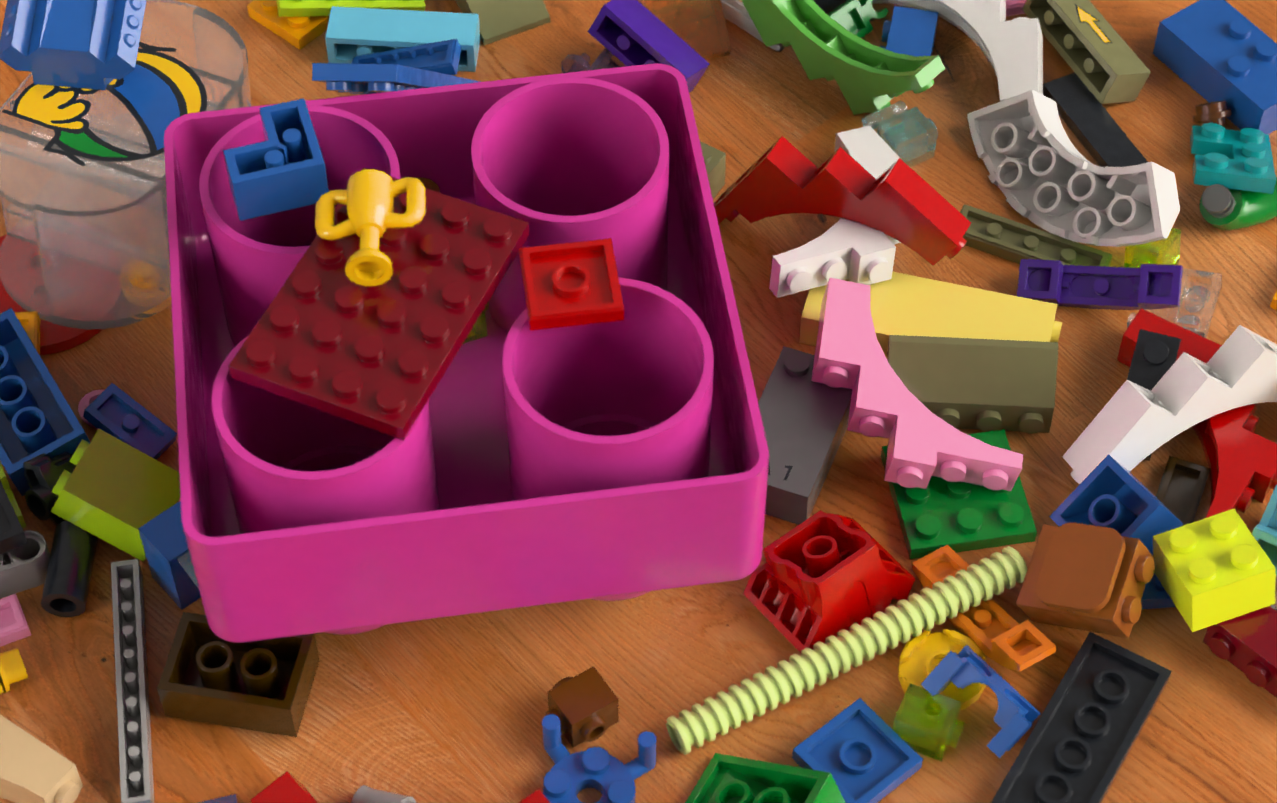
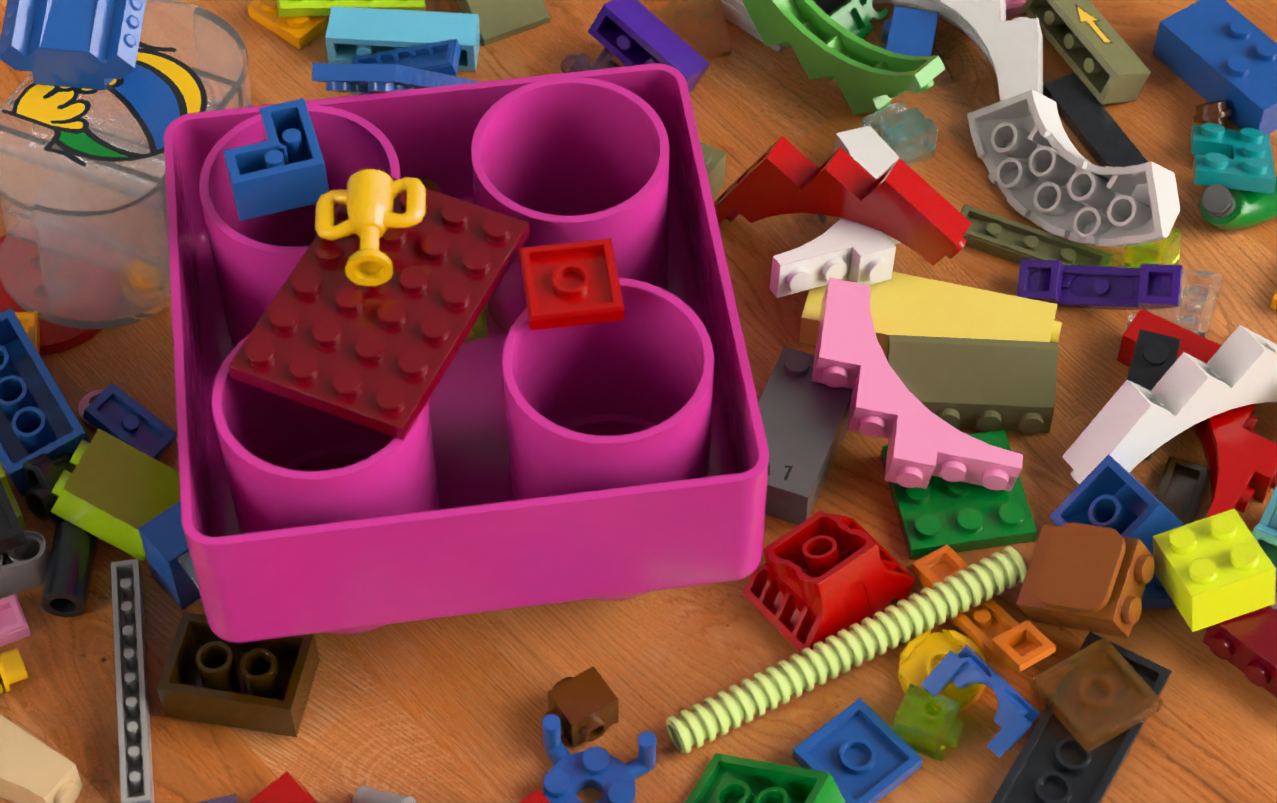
(1096, 694): none -> clear orange tile

